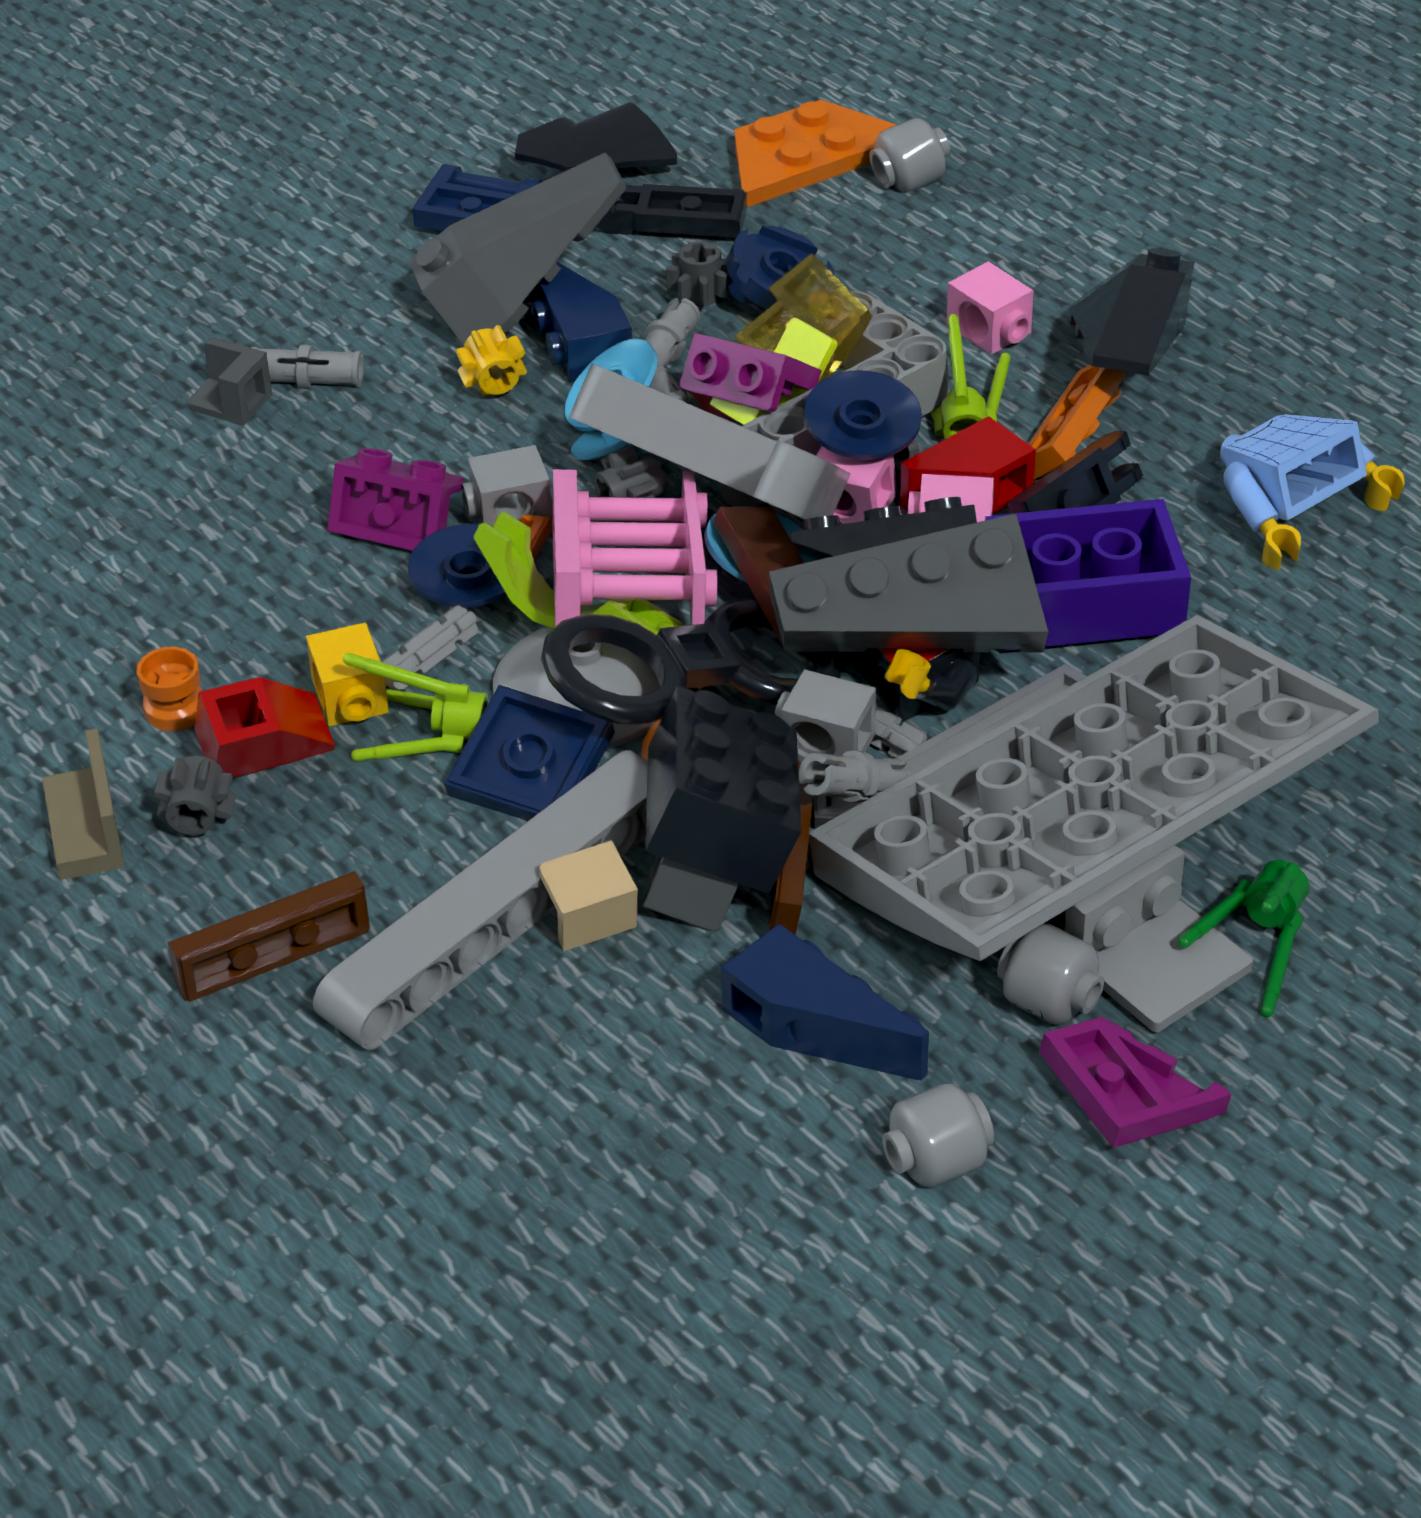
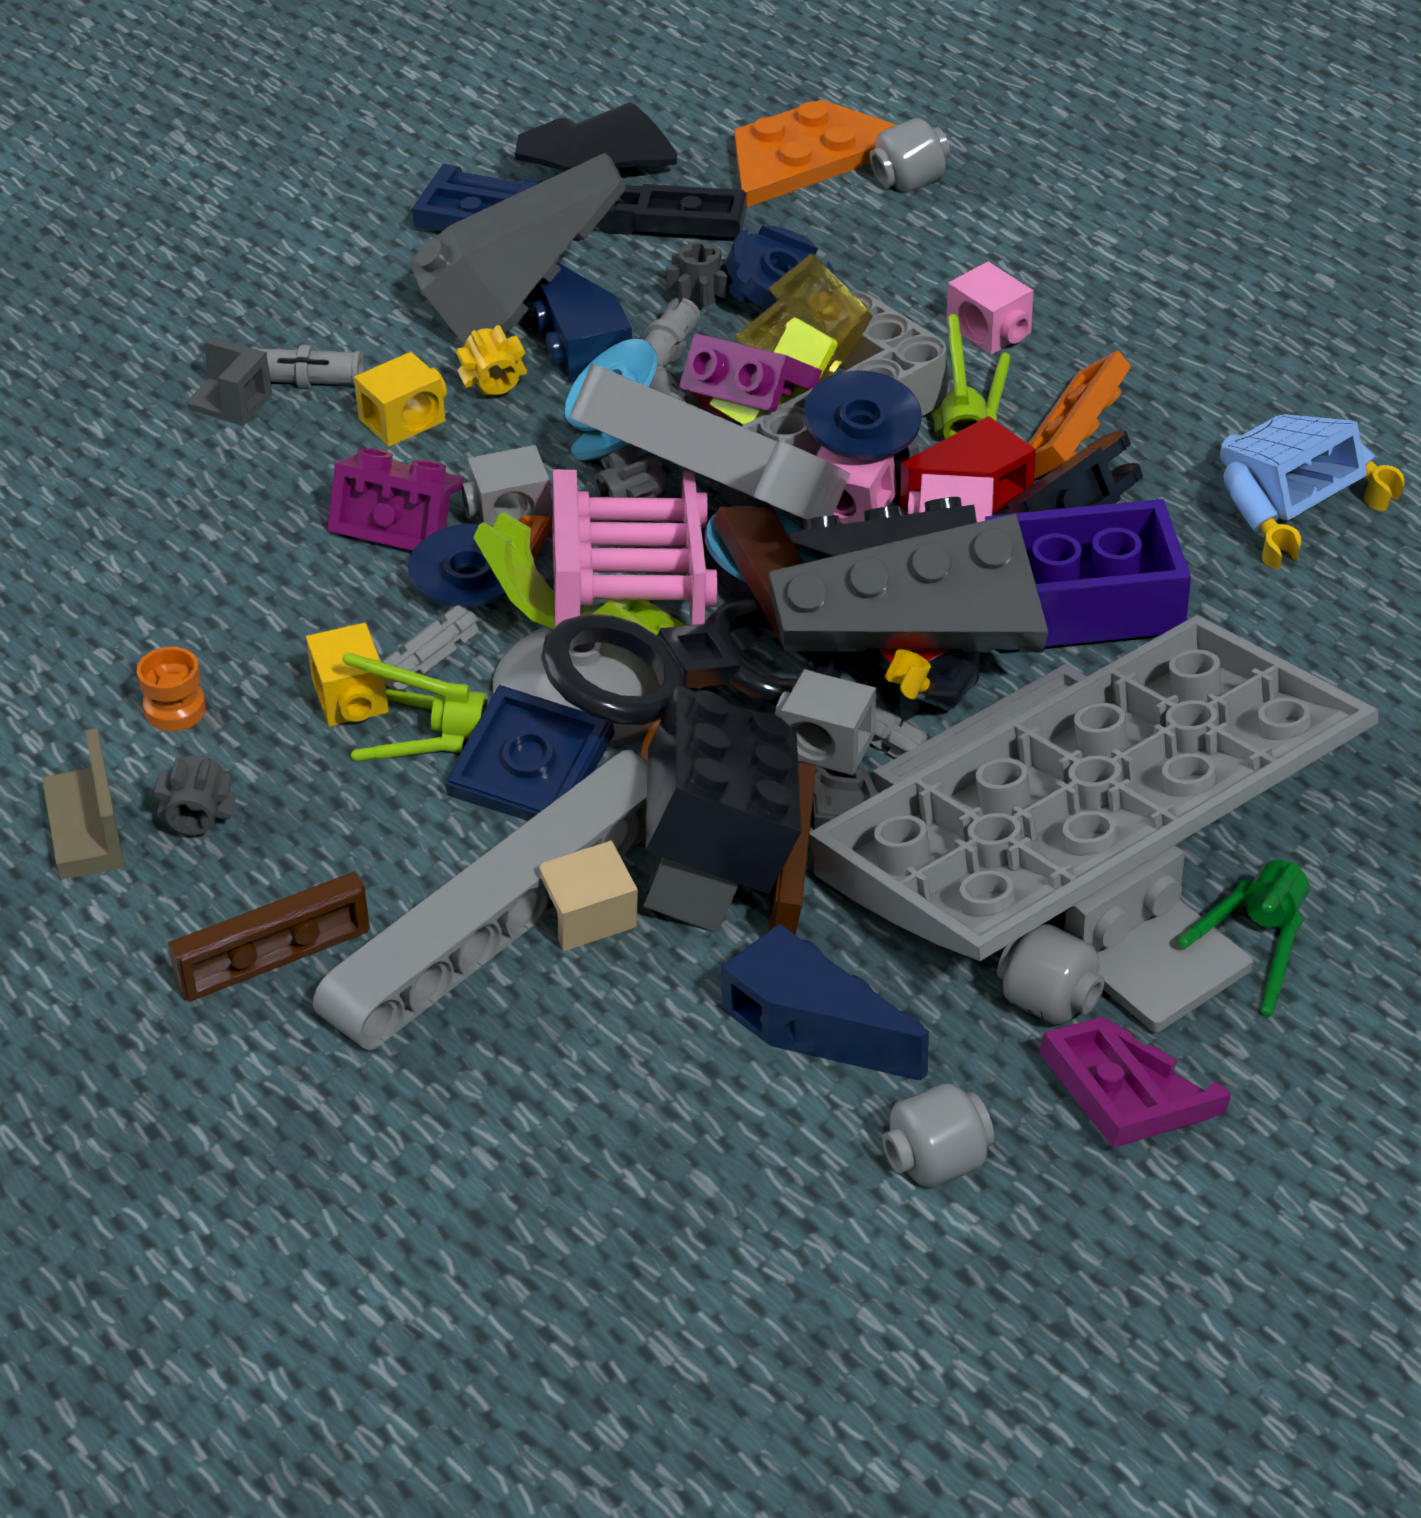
(260, 725): red slope -> none
(400, 398): none -> yellow brick
(850, 776): light grey pin -> none
(1135, 312): black wedge -> none

